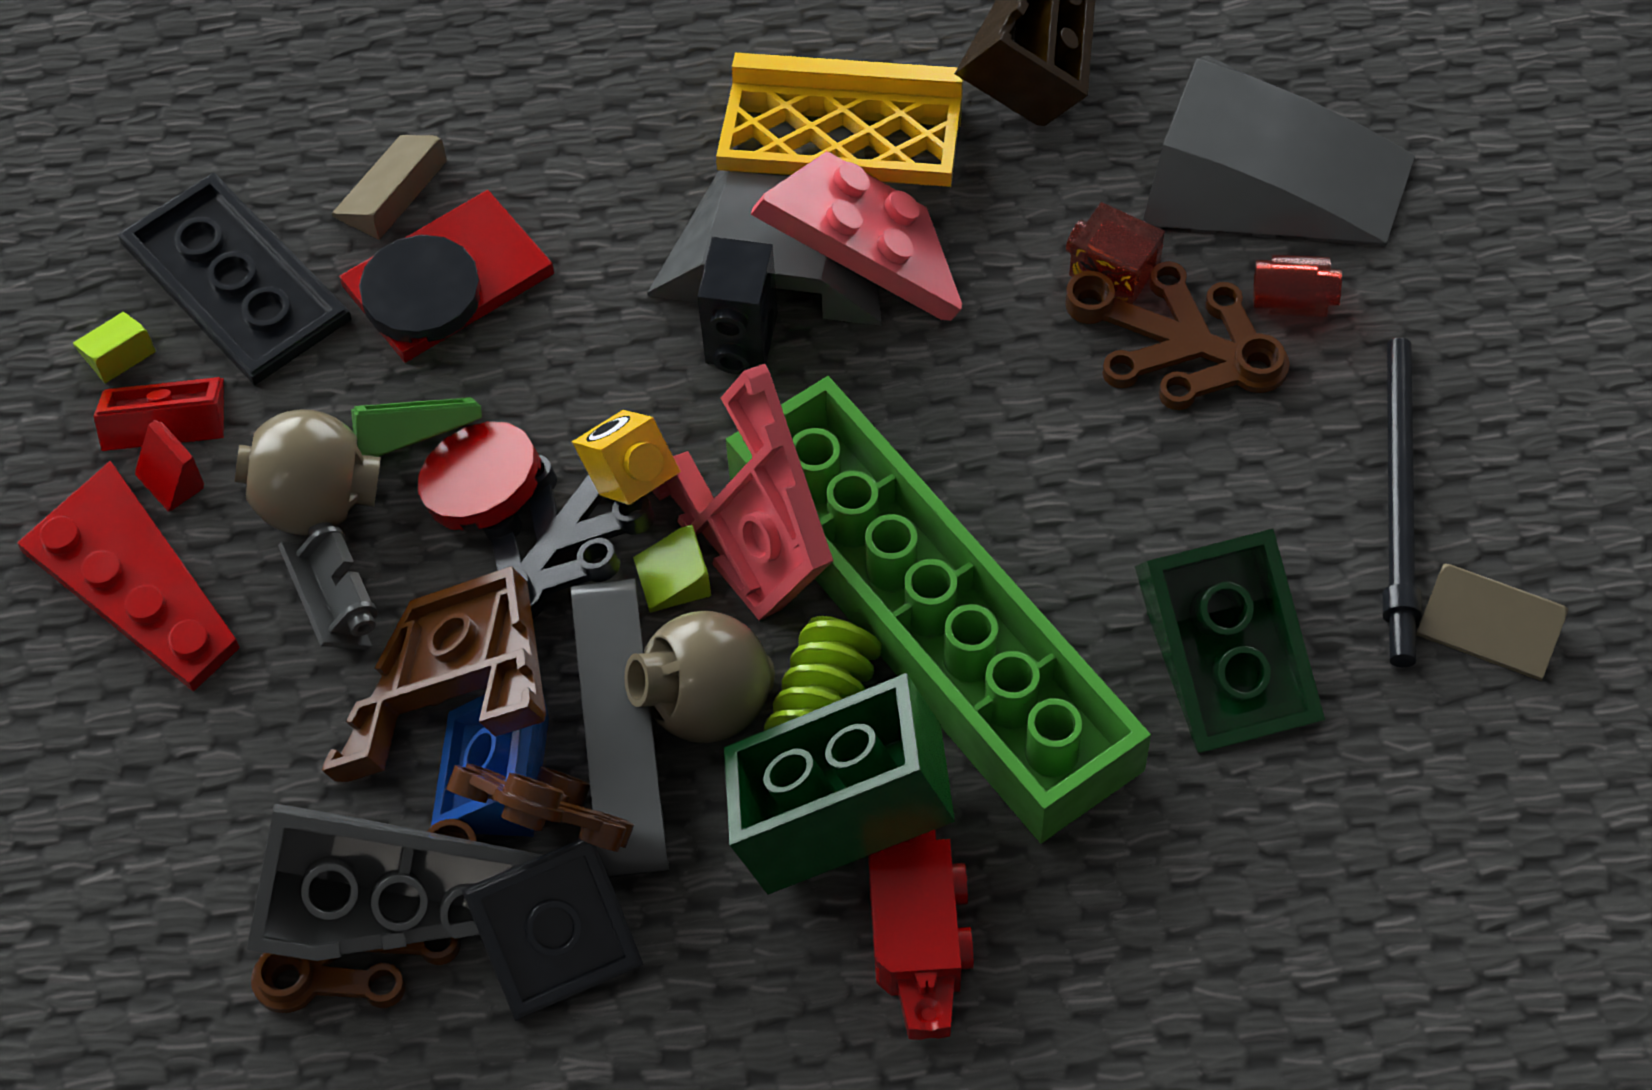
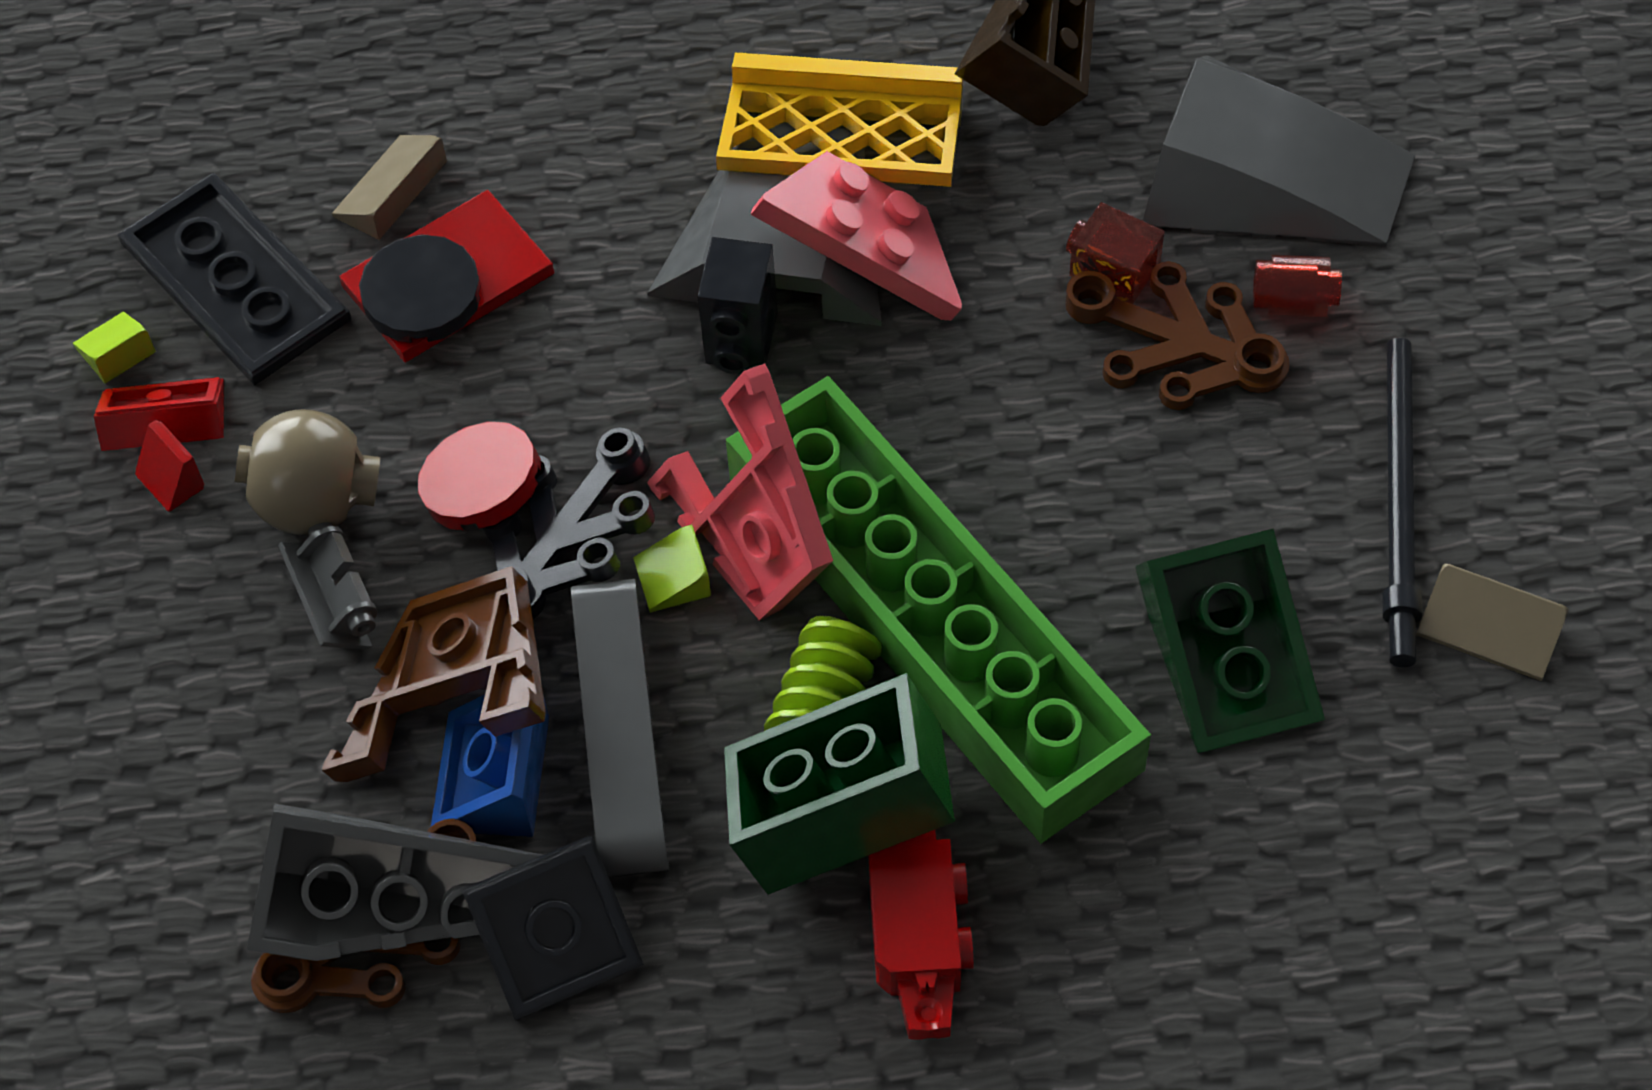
(128, 573): red wing -> none
(398, 425): bright green slope -> none
(549, 797): reddish brown plant -> none
(626, 456): yellow brick -> none
(701, 677): dark tan brick -> none

